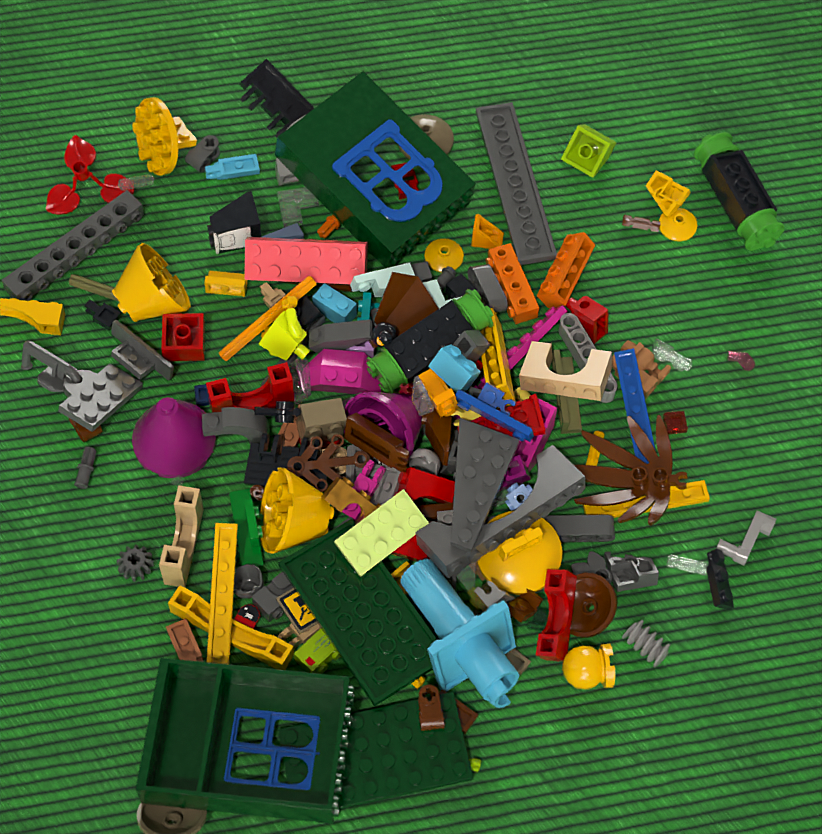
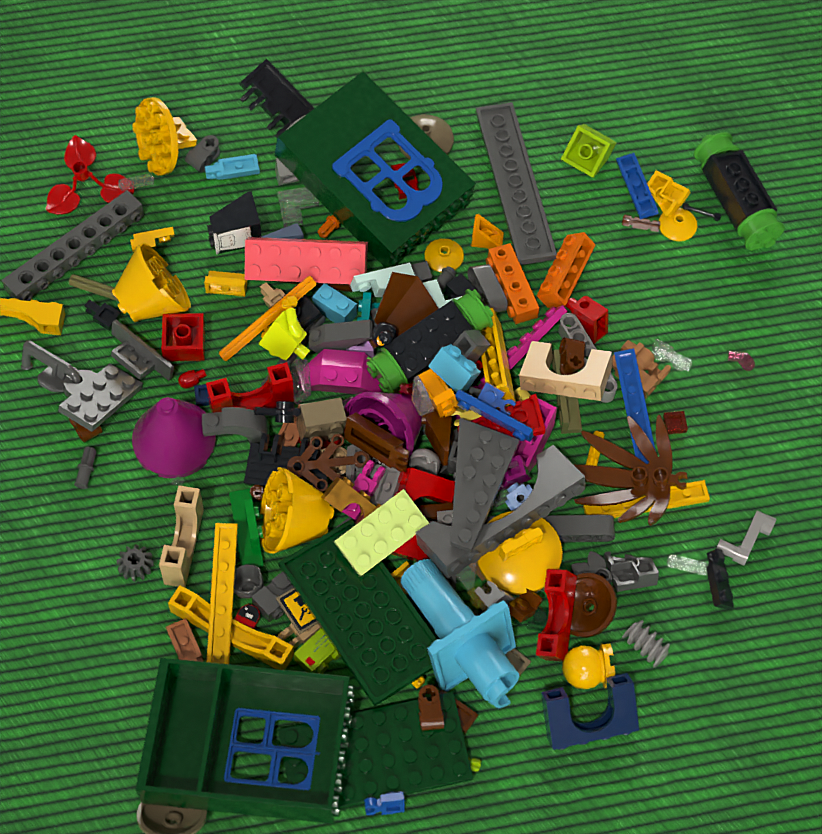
(149, 237): none -> yellow plate
(190, 378): none -> red cylinder
(387, 804): none -> blue plate
(571, 356): none -> reddish brown piece
(617, 719): none -> dark blue arch
(637, 186): none -> blue plate
(717, 216): none -> black hinge

